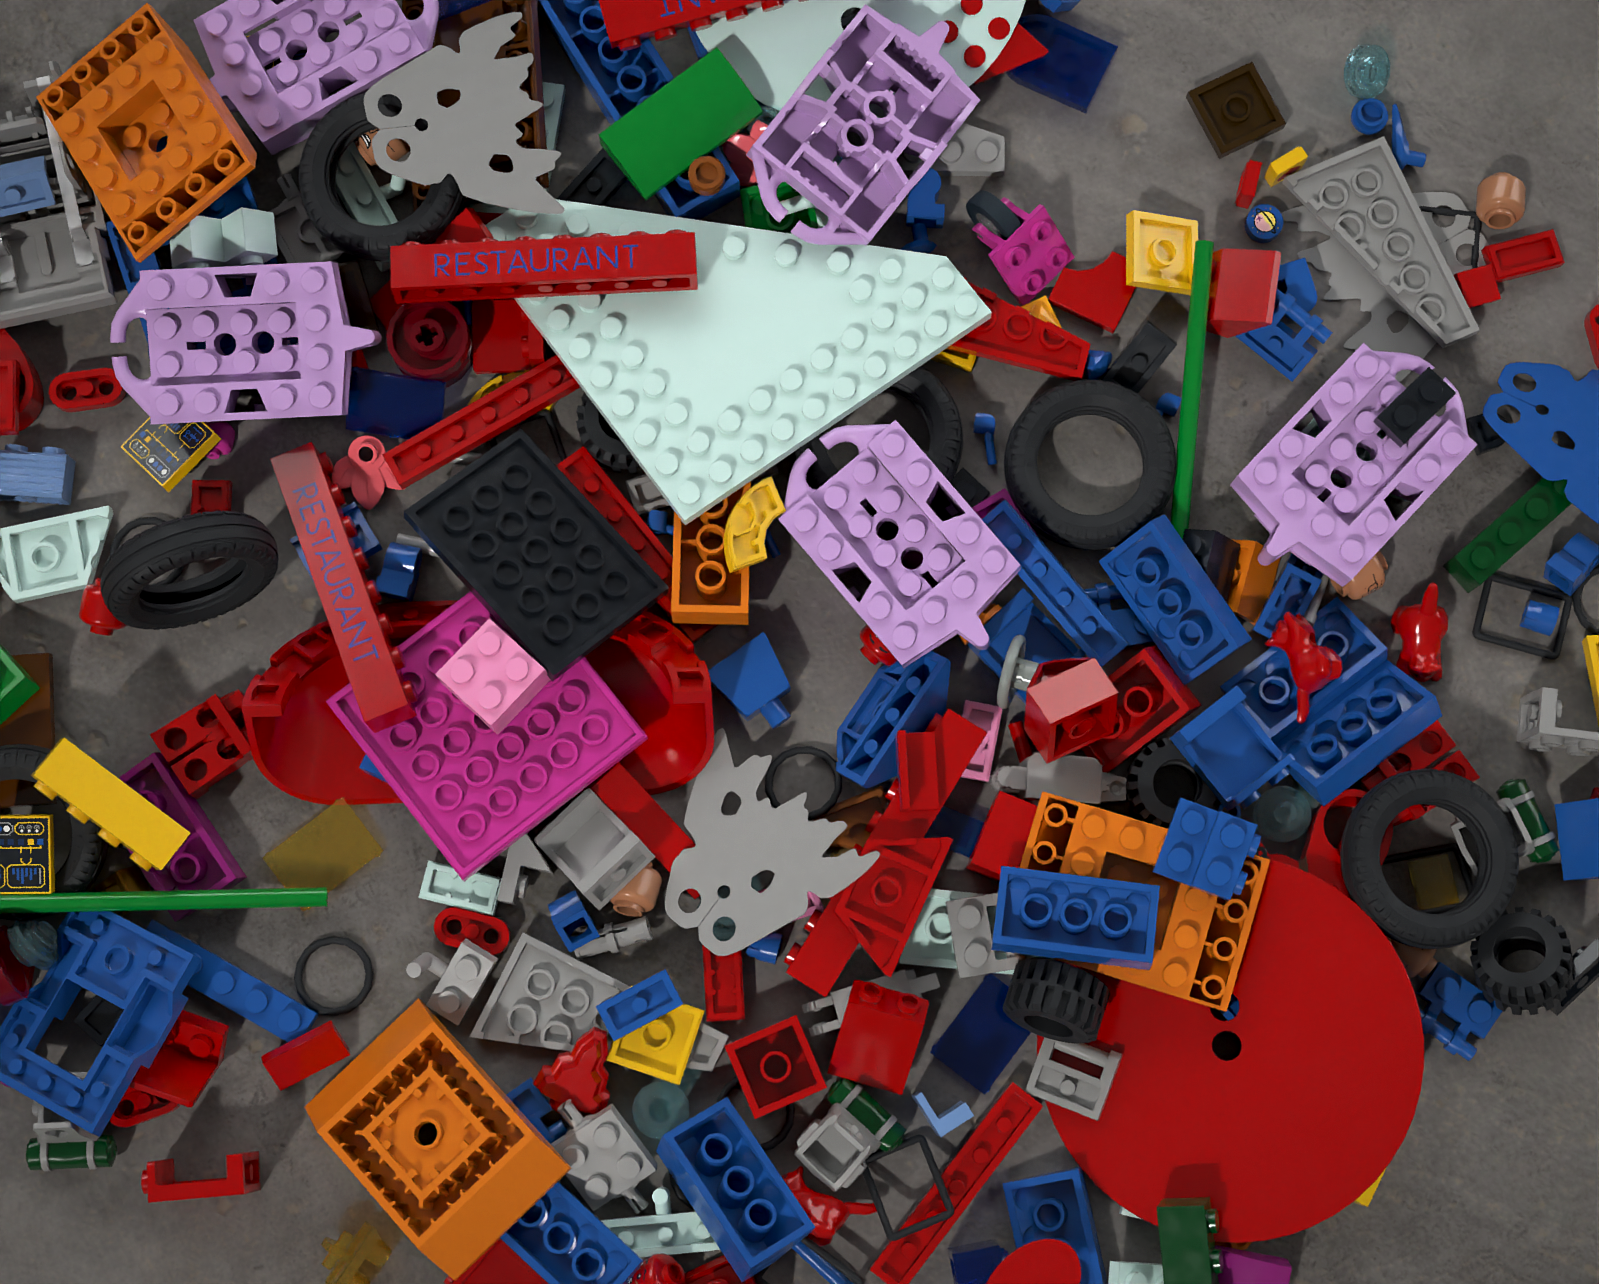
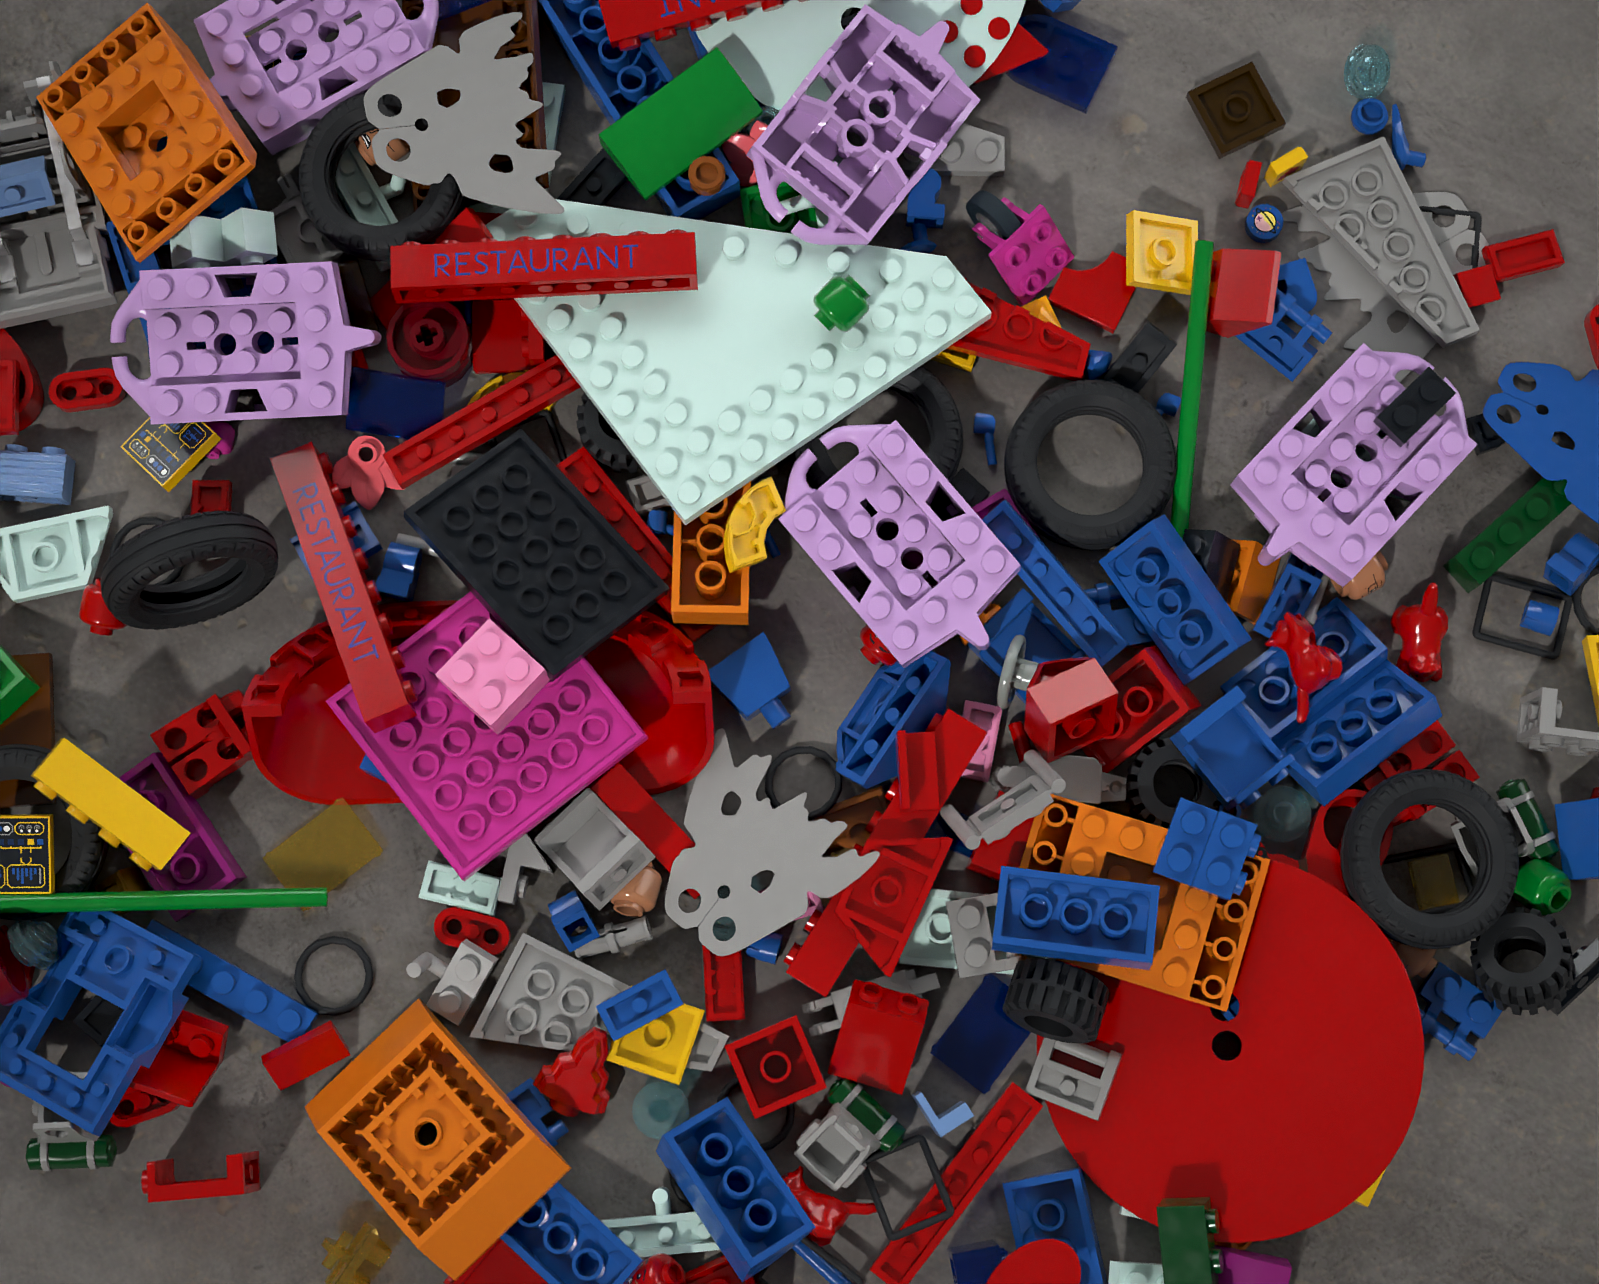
(604, 1156): light grey plate -> none
(841, 303): none -> green head
(1011, 808): none -> light grey plate
(1500, 200): nougat head -> none
(1542, 887): none -> green head

